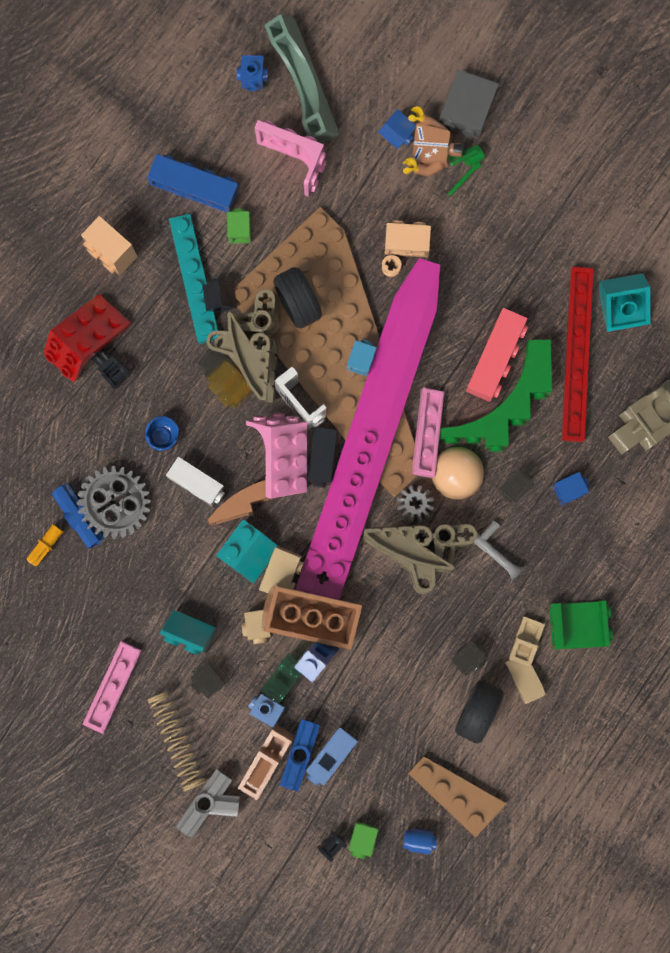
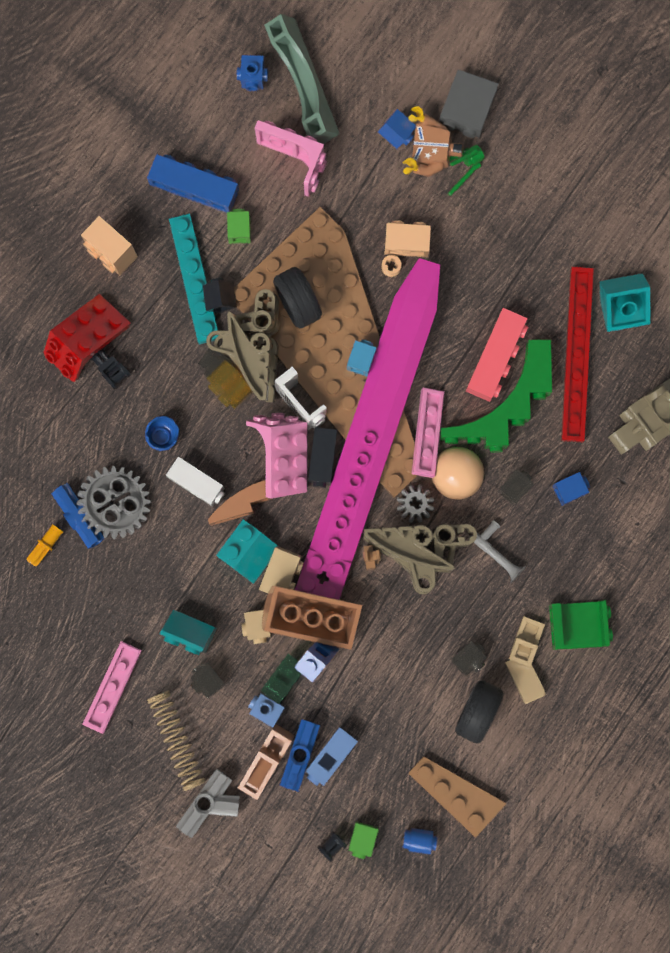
(371, 557): none -> medium nougat plate

